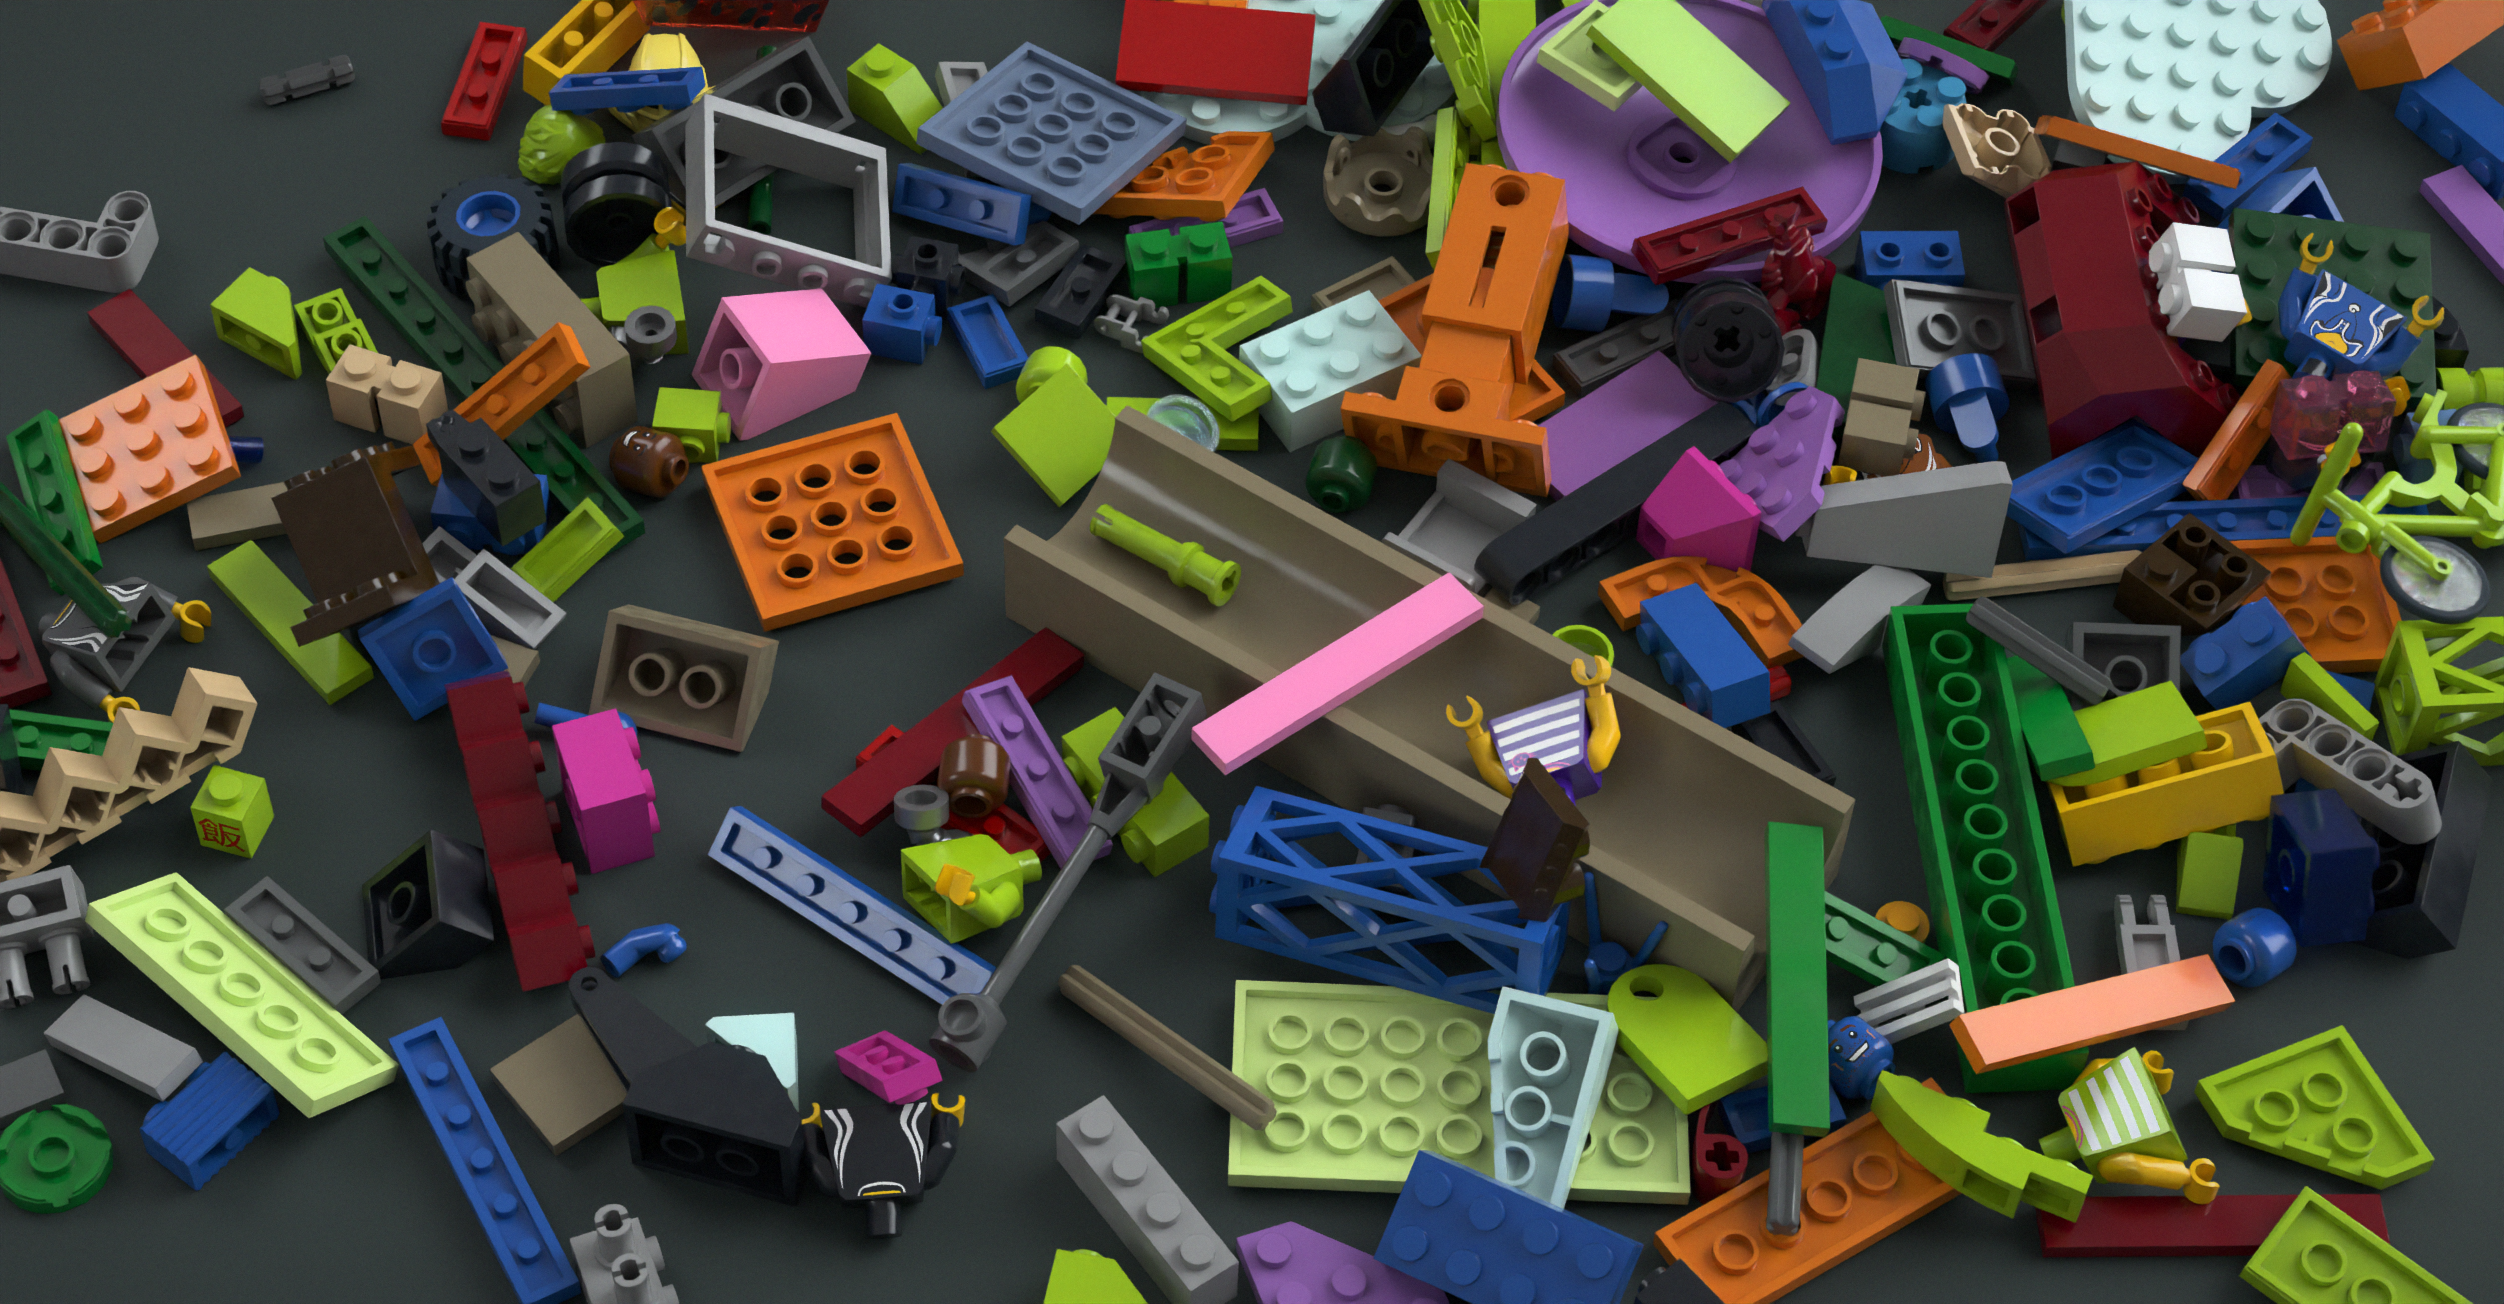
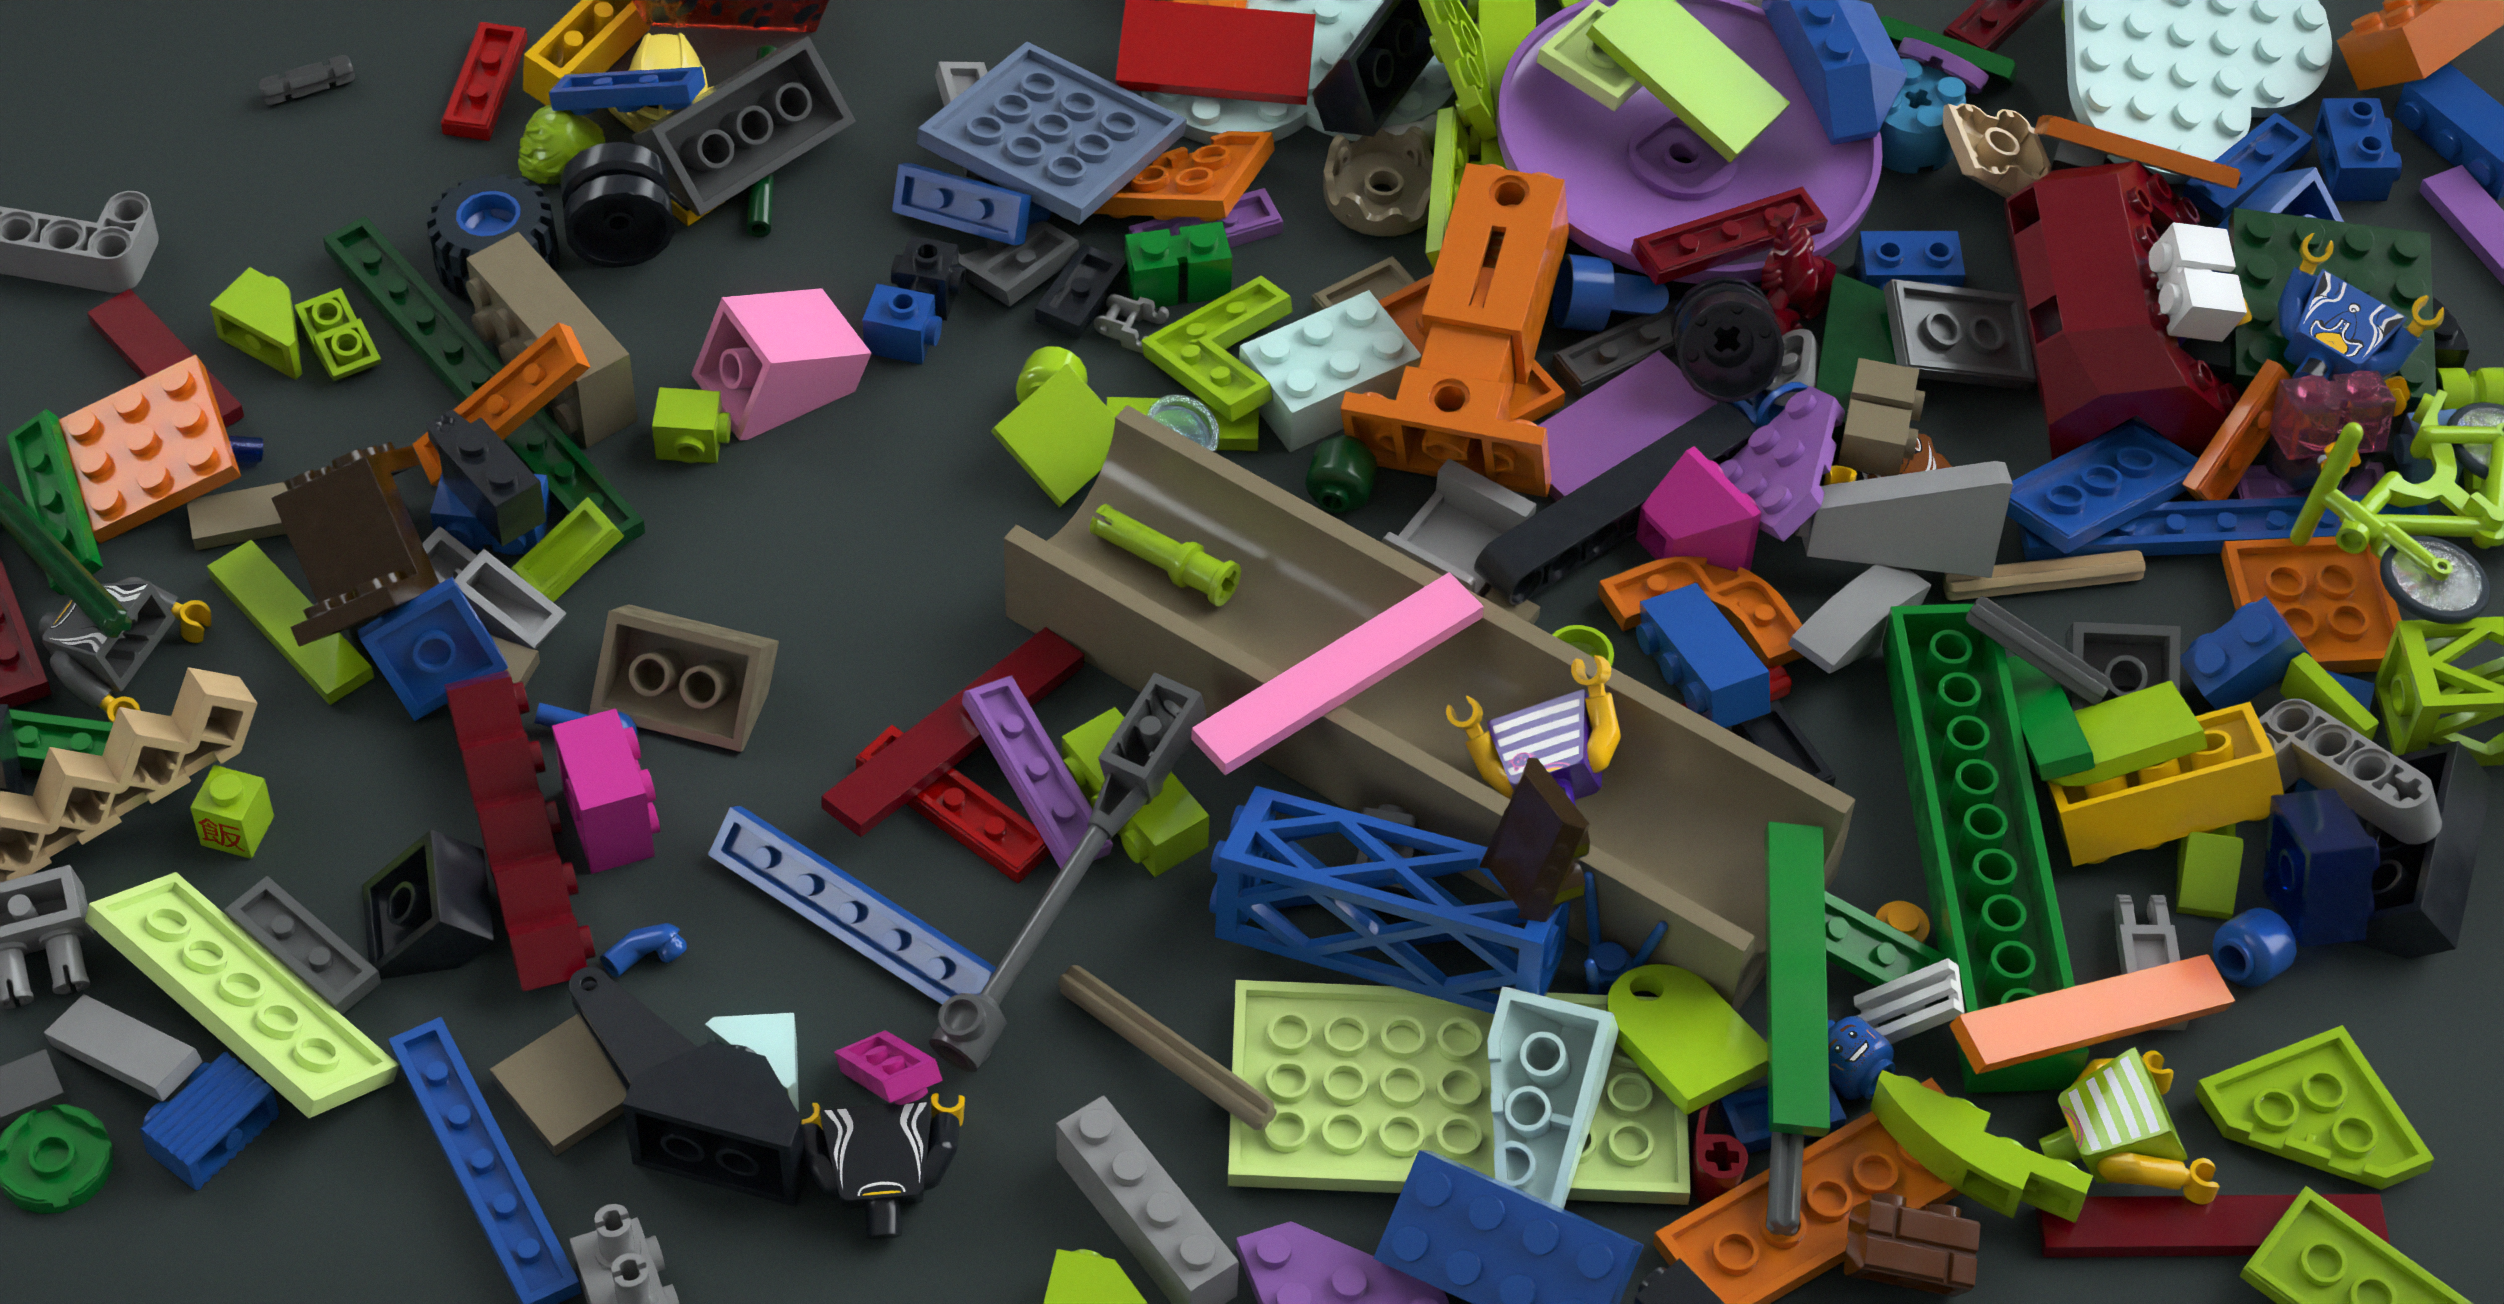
(405, 394): tan piece -> none
(643, 295): lime torso -> none
(649, 461): reddish brown head -> none
(803, 151): light grey window -> none
(831, 585): orange piece -> none
(891, 95): lime slope -> none
(957, 877): lime torso -> none
(974, 775): reddish brown head -> none
(988, 340): blue tile -> none
(1912, 1246): none -> reddish brown brick
(1968, 401): blue piece -> none
(2188, 579): dark brown slope -> none
(2356, 149): none -> blue brick

